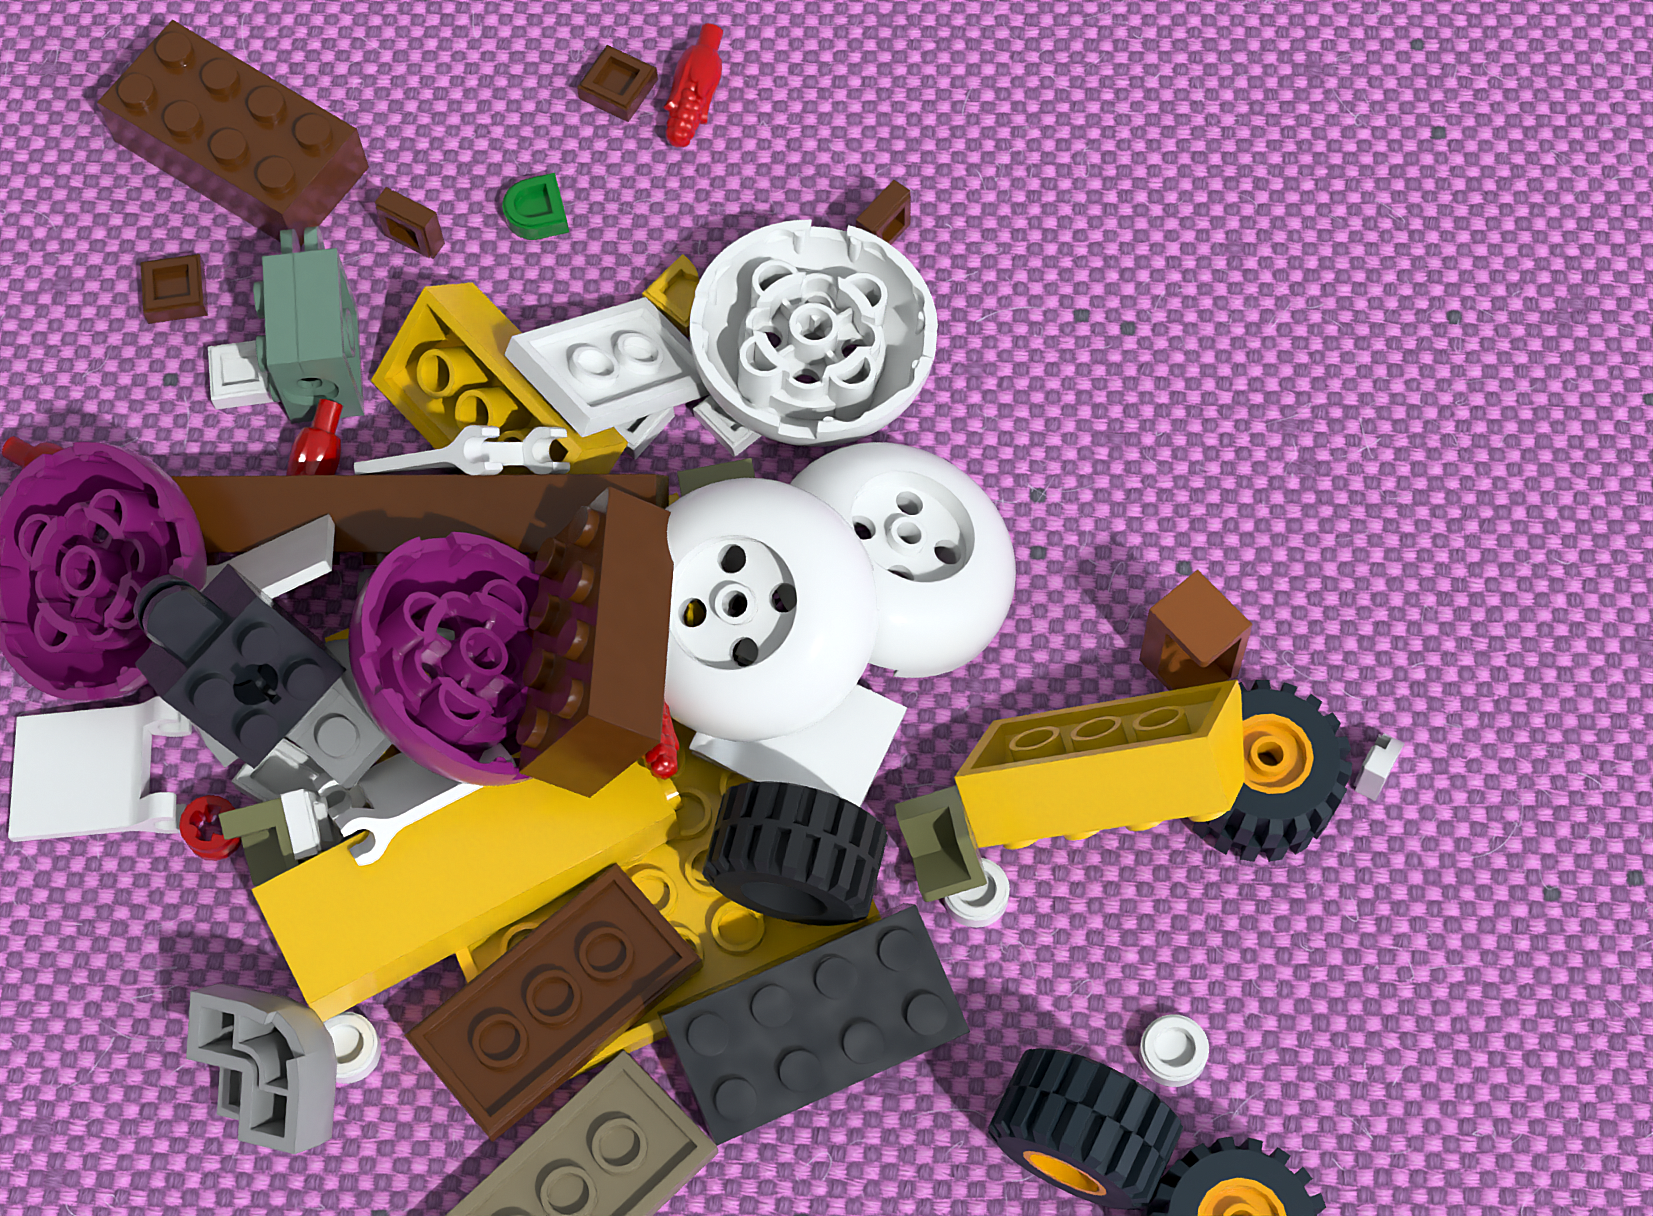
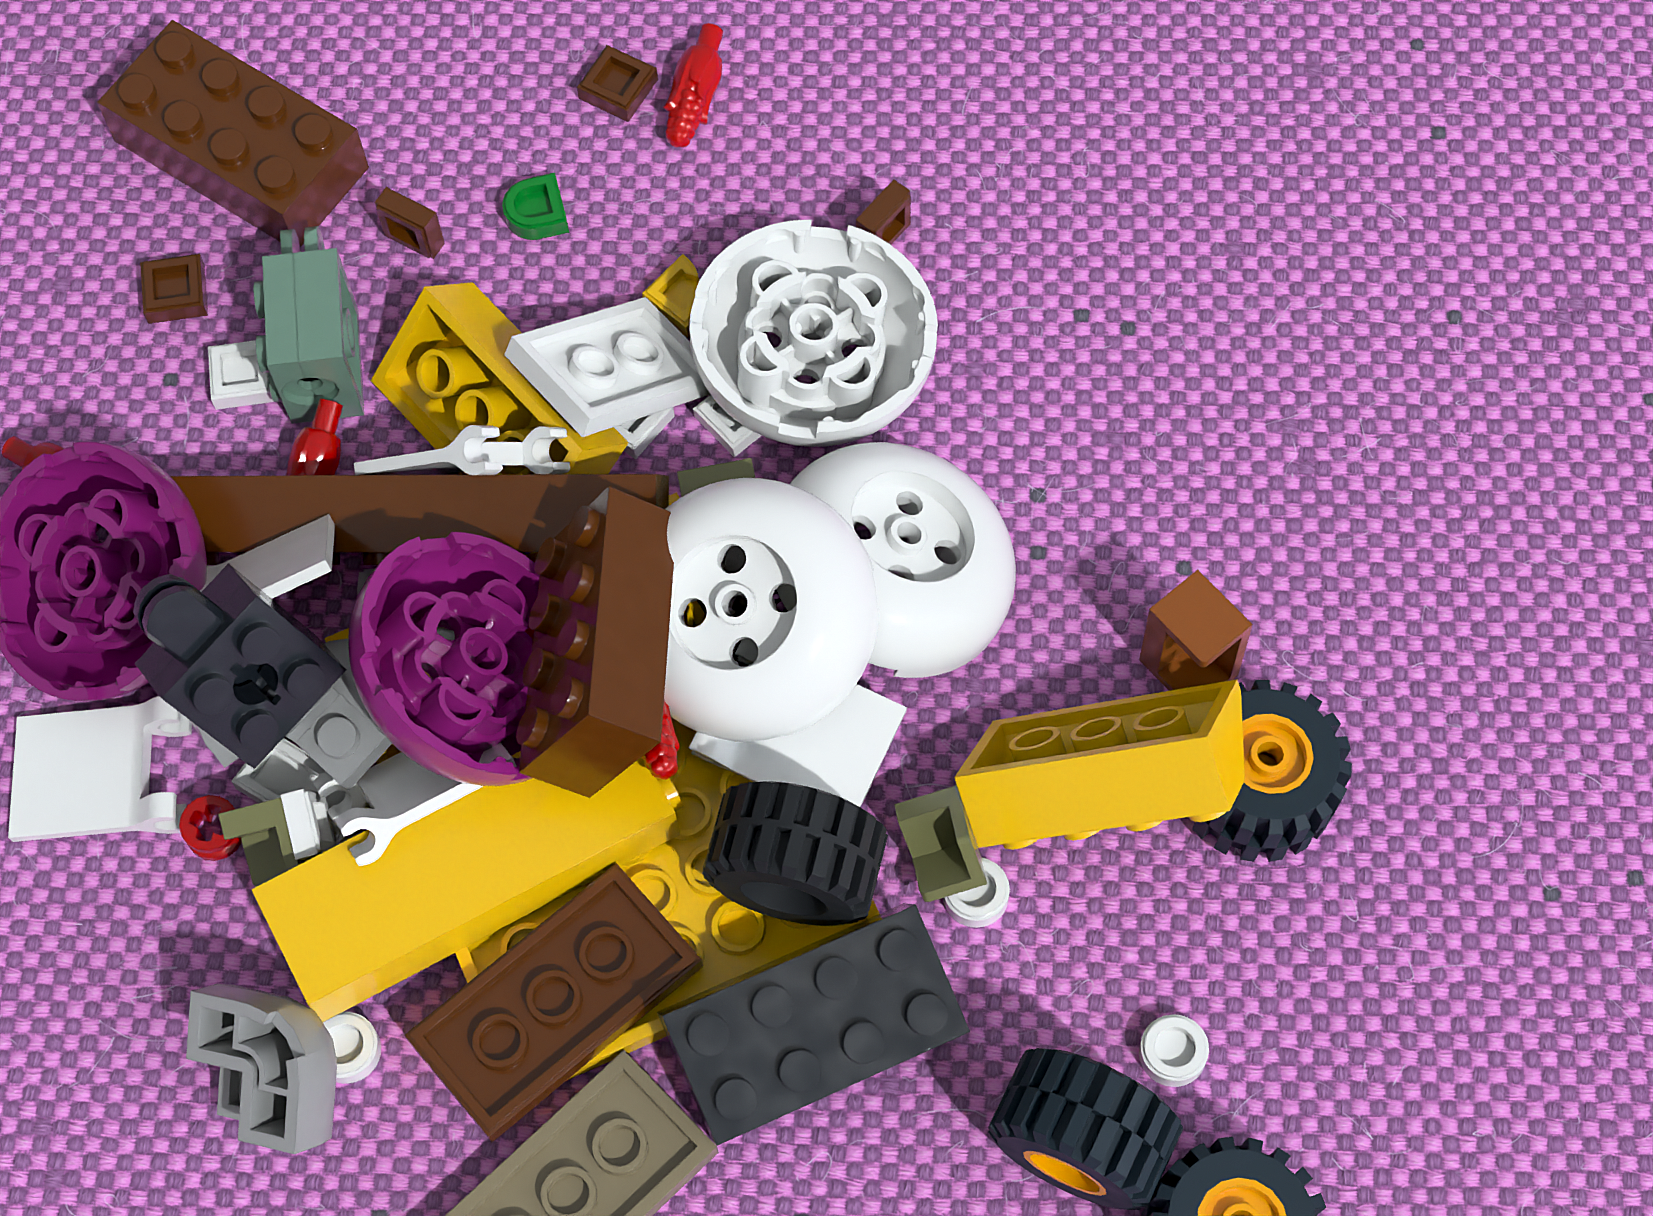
(1378, 766): white tile -> none

